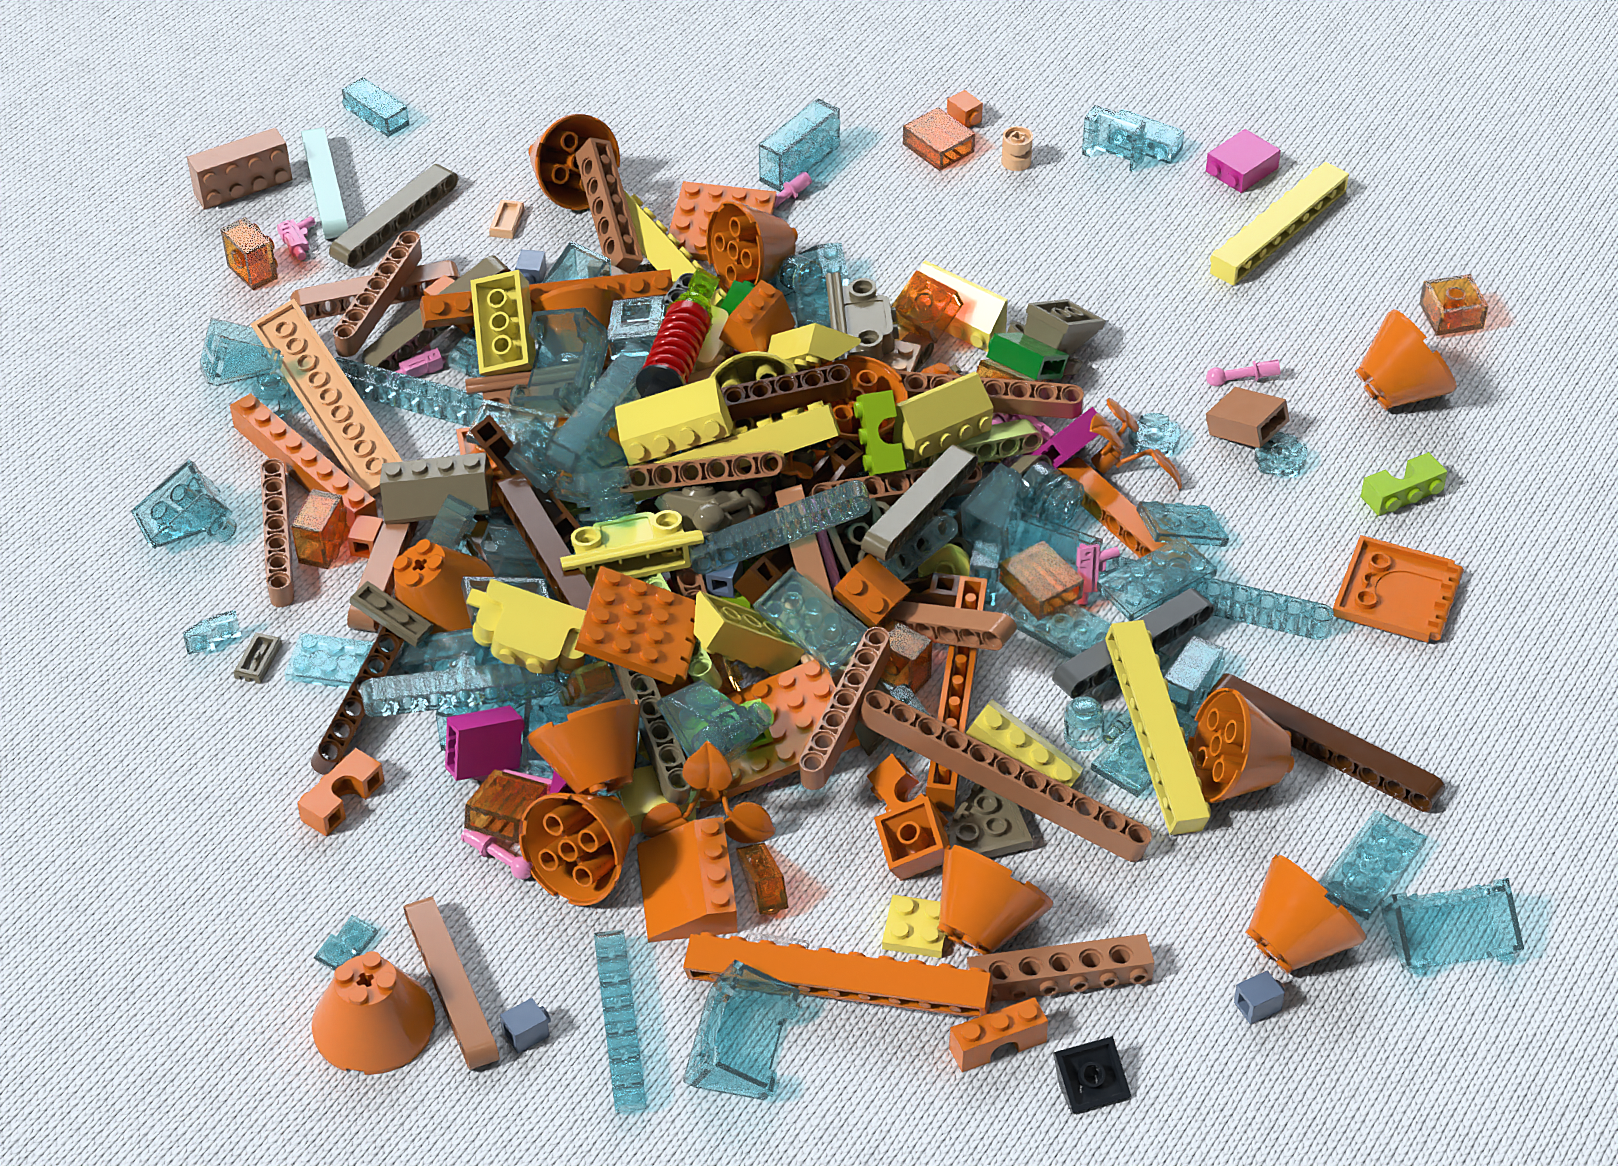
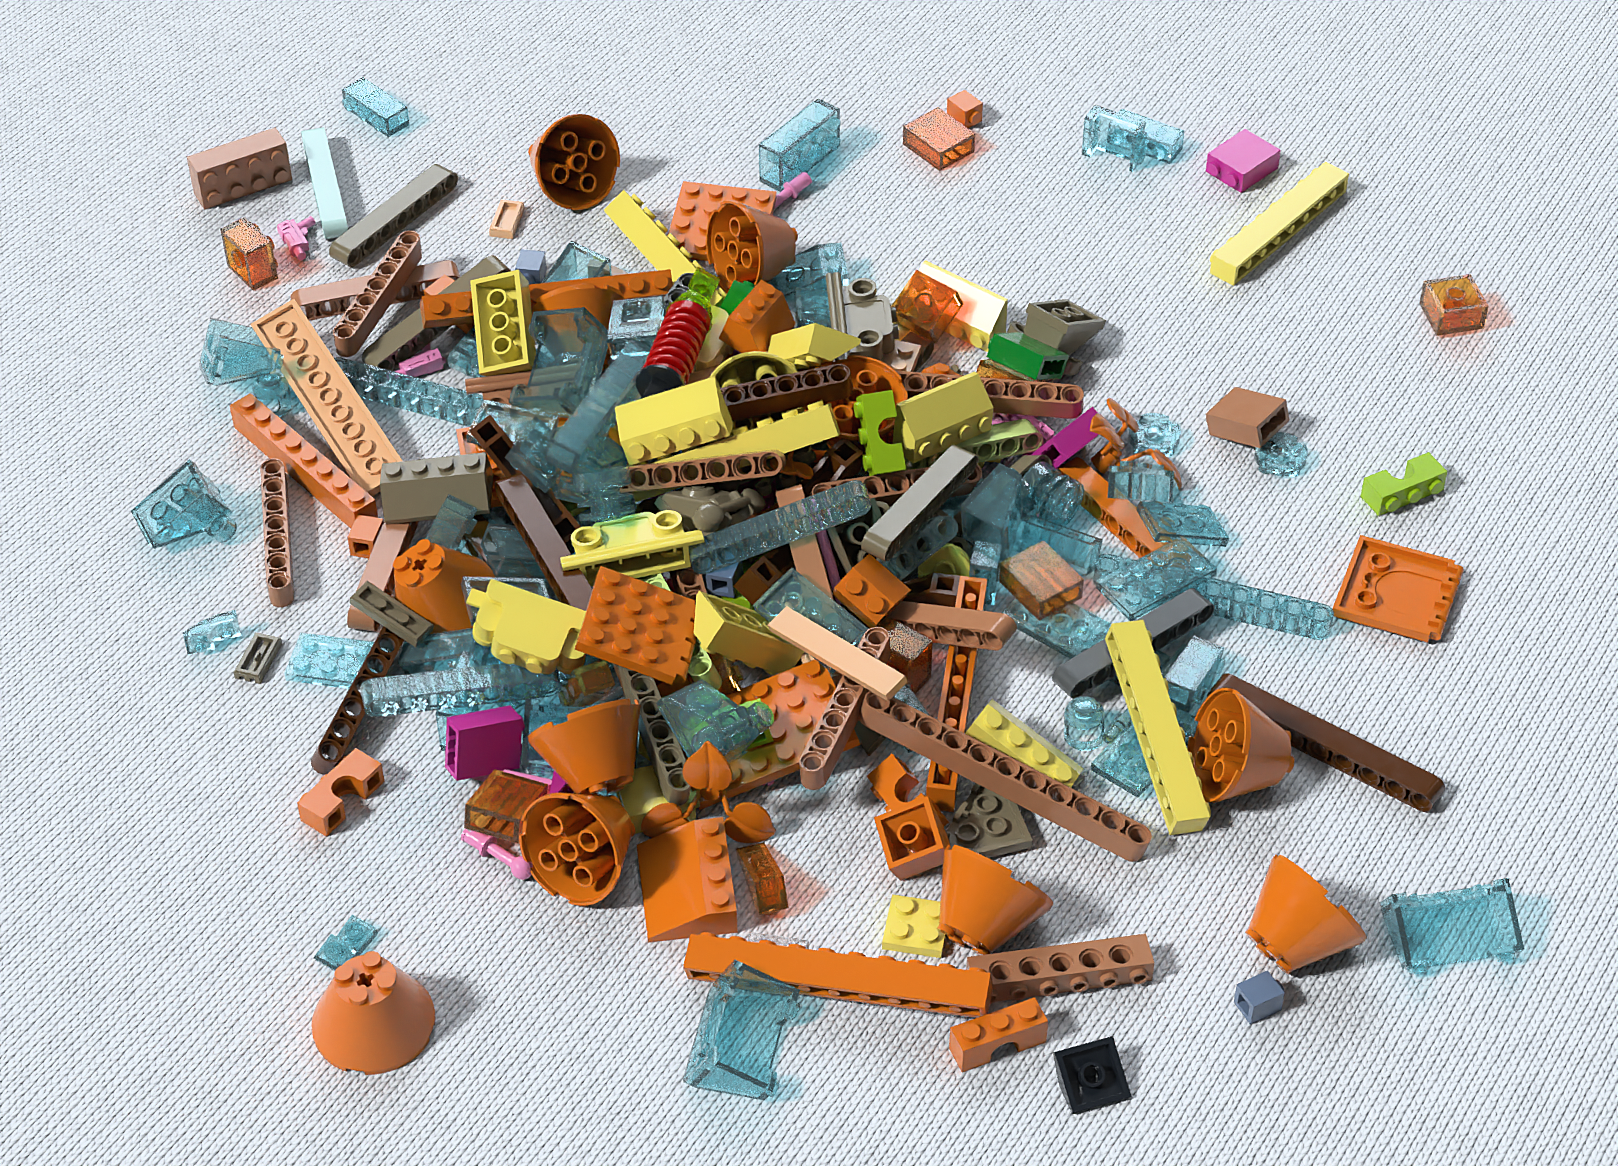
(320, 529): clear orange brick -> none
(451, 983): nougat beam -> none
(525, 1025): sand blue brick -> none
(608, 204): nougat brick -> none
(620, 1021): clear light blue beam -> none
(800, 274): clear light blue helmet -> none
(837, 653): none -> light nougat tile
(1017, 148): light nougat wheel -> none
(1089, 562): bright pink piece -> none
(1140, 482): none -> clear light blue brick
(1217, 376): bright pink pin -> none
(1372, 864): clear light blue plate -> none
(1401, 365): orange cone -> none

